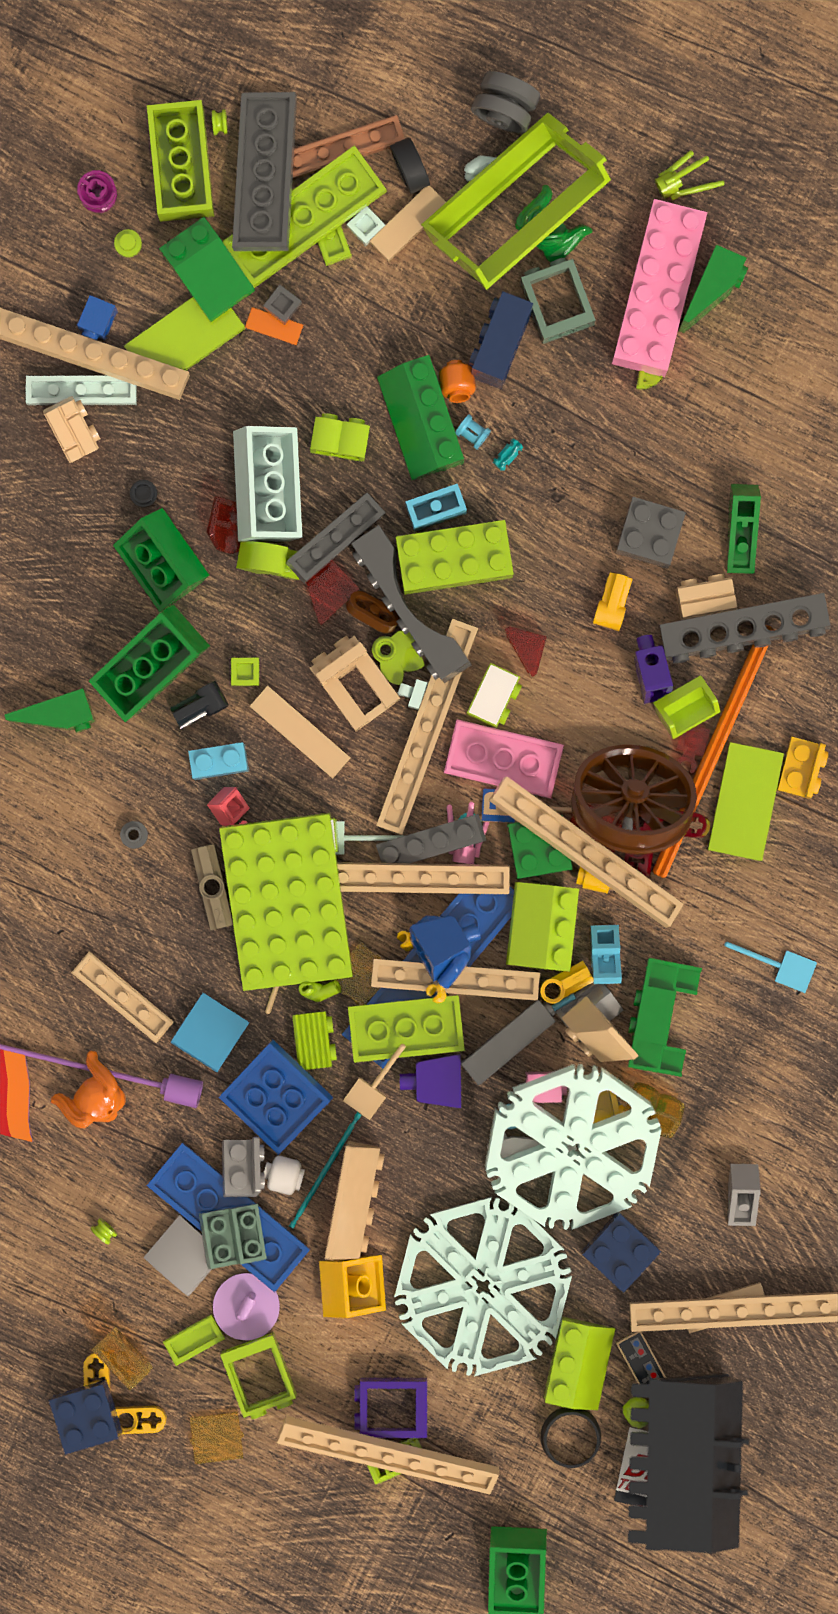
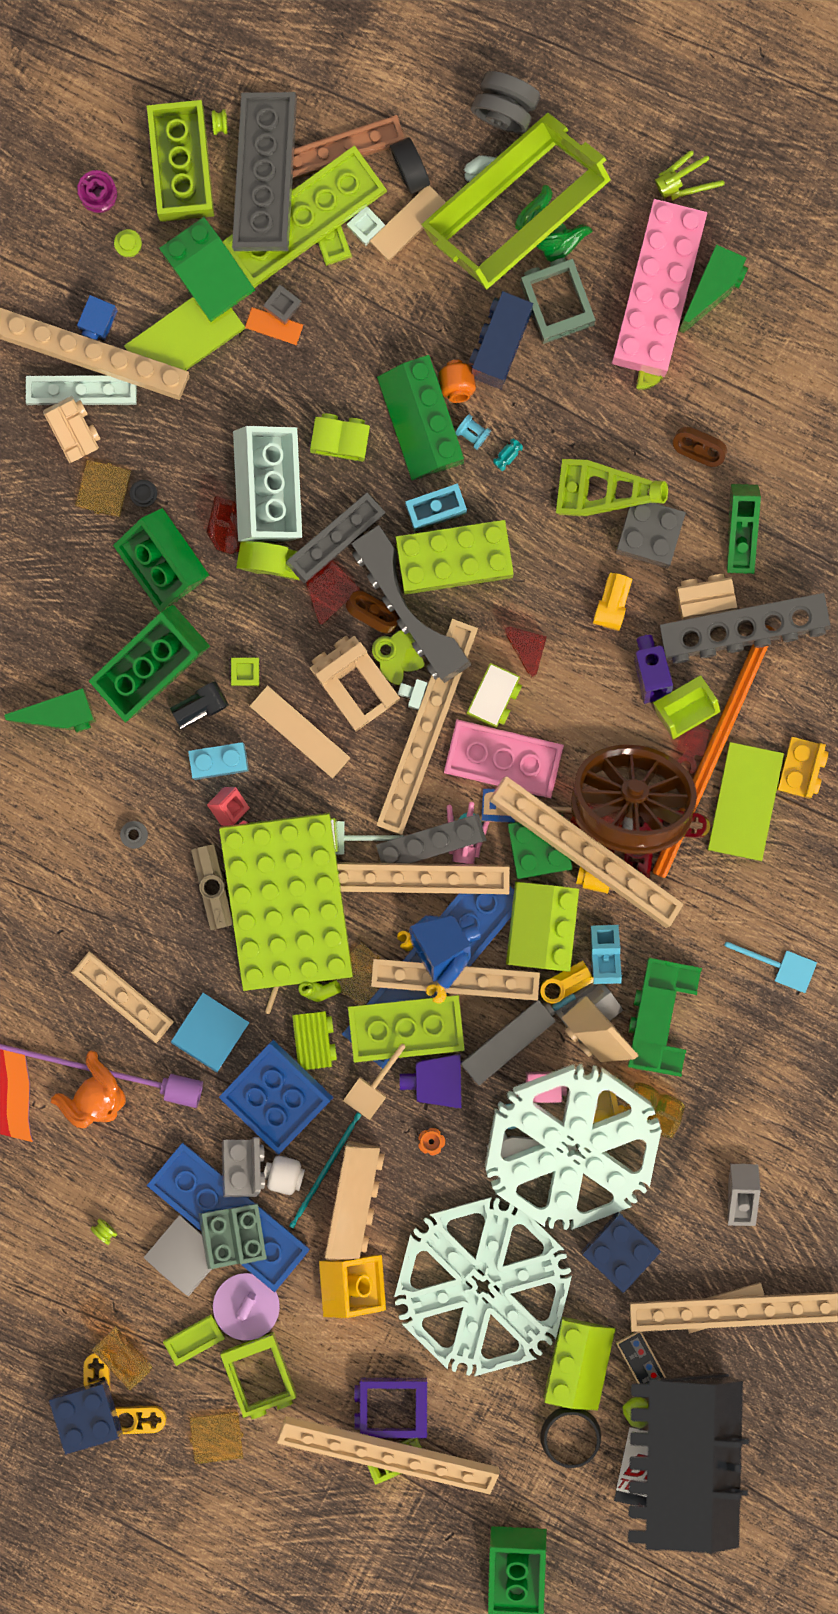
(103, 488): none -> clear yellow piece
(426, 1147): none -> orange plate
(575, 484): none -> lime plate
(699, 446): none -> reddish brown plate

